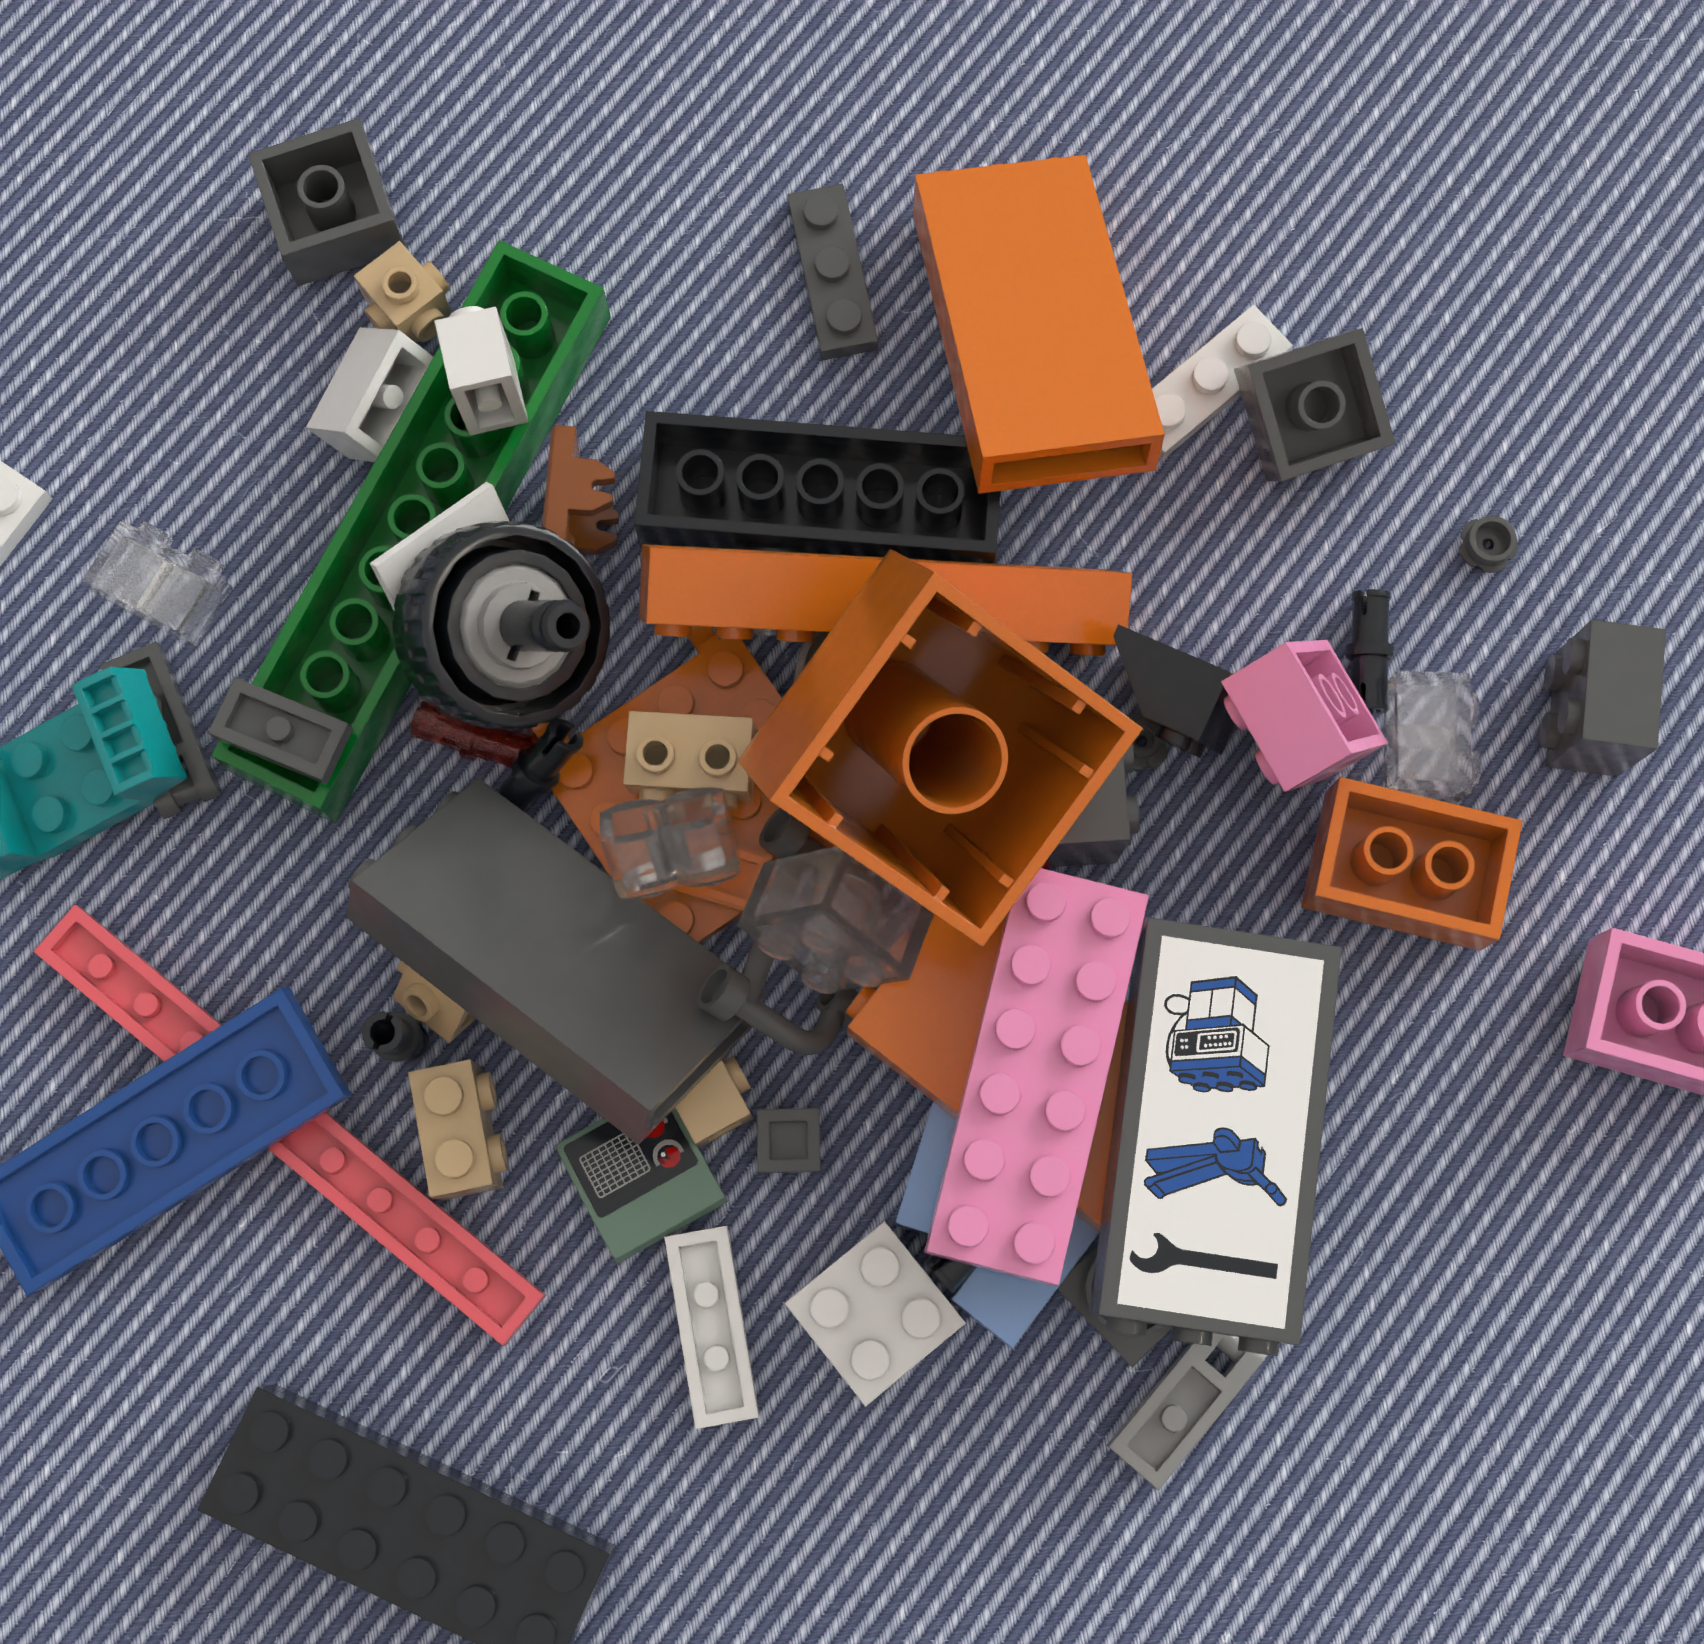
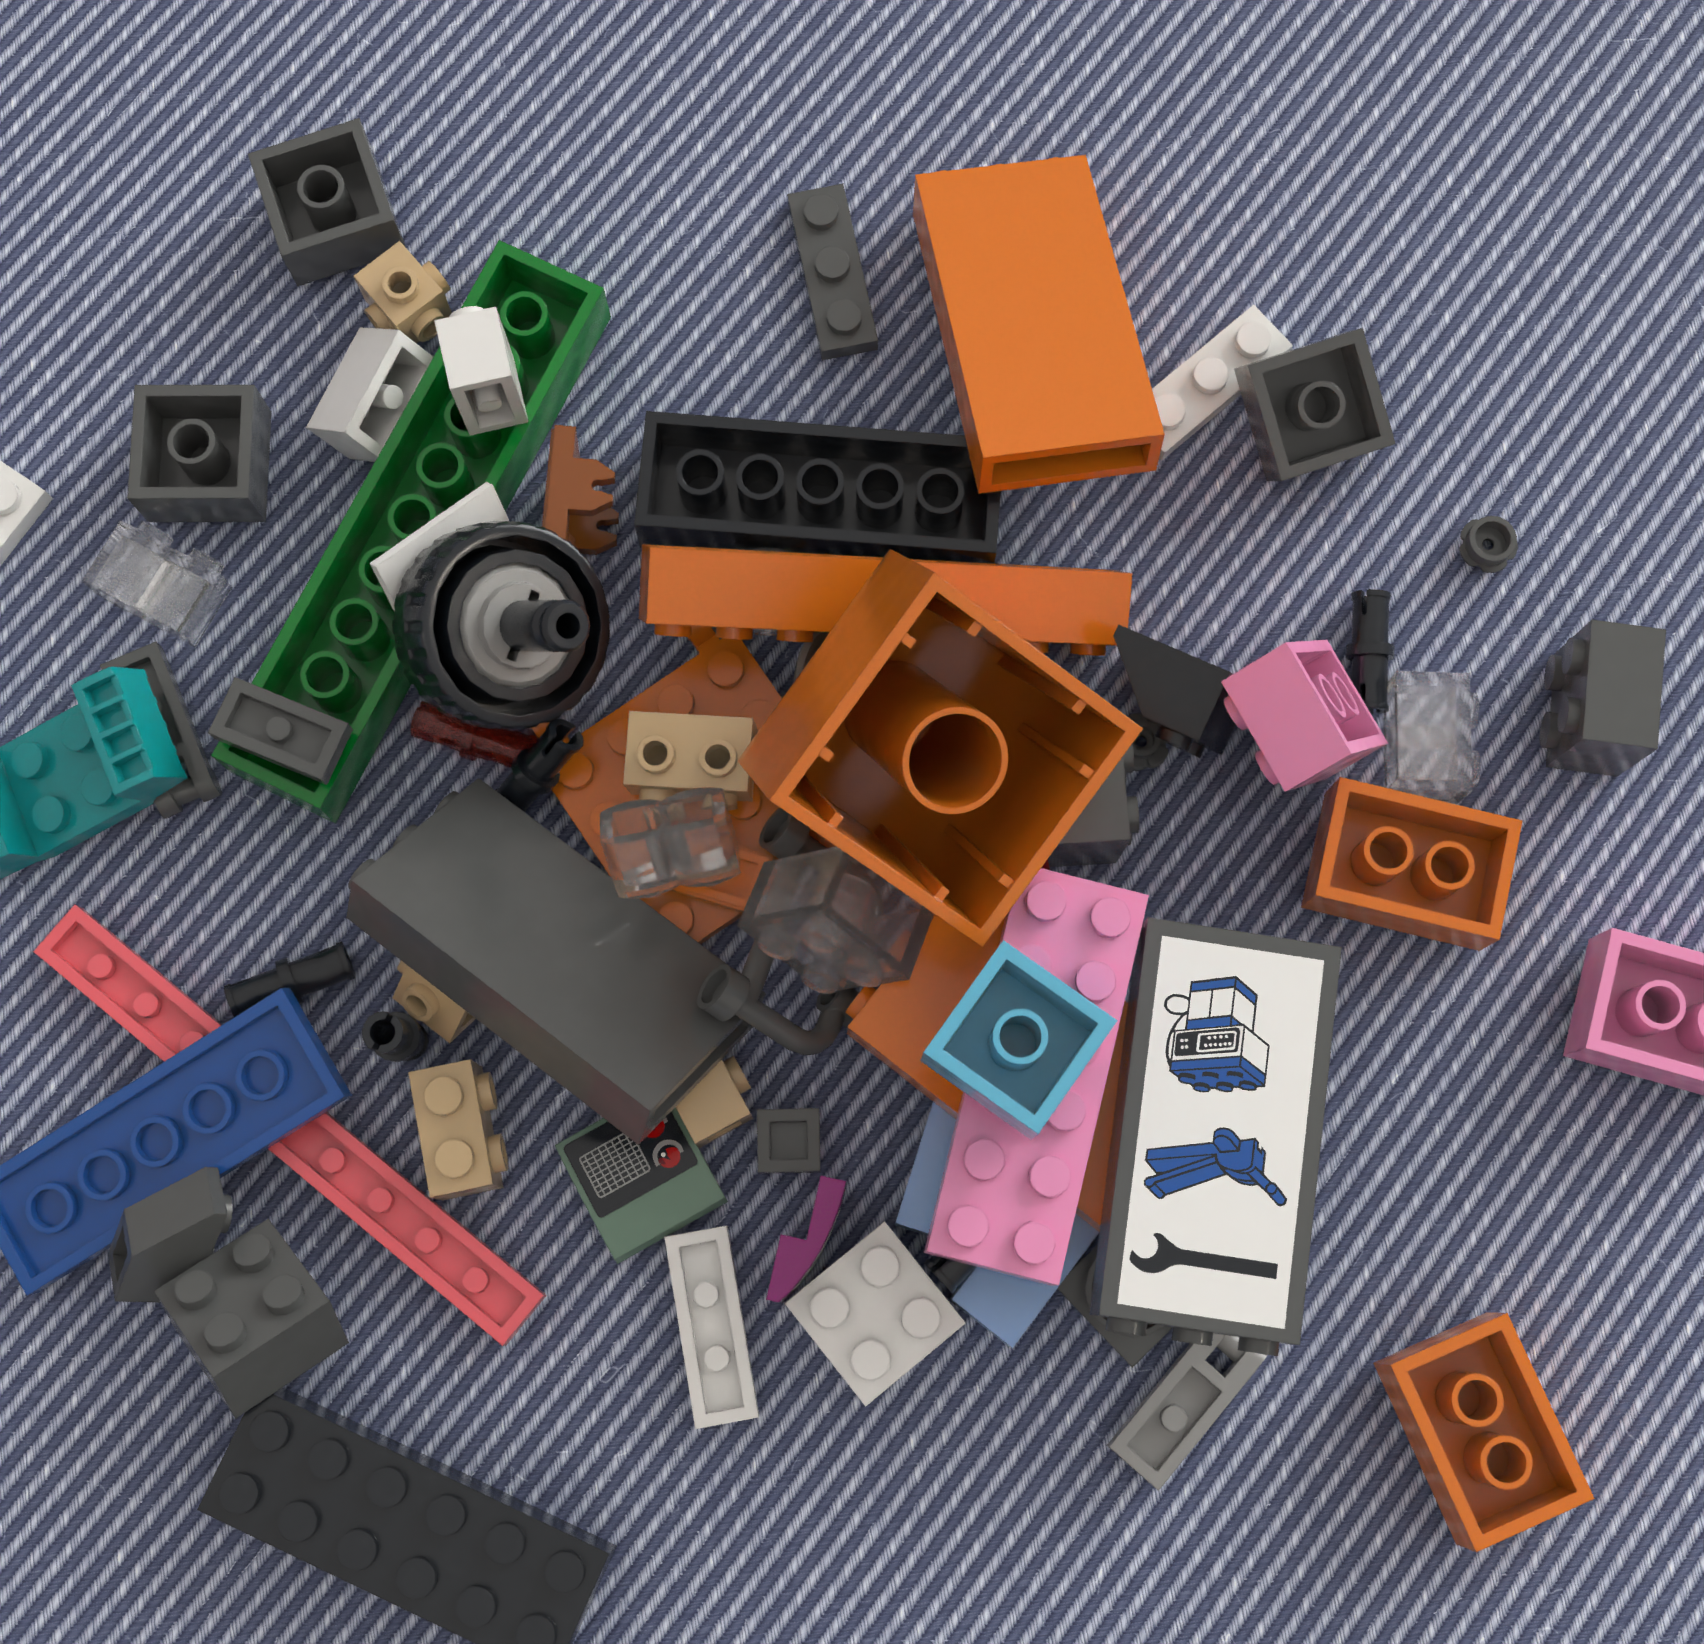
(167, 1235): none -> dark grey slope
(199, 453): none -> dark grey brick
(252, 1317): none -> dark grey brick
(301, 976): none -> black pin
(798, 1256): none -> magenta slope
(1018, 1040): none -> medium azure brick
(1483, 1431): none -> orange brick

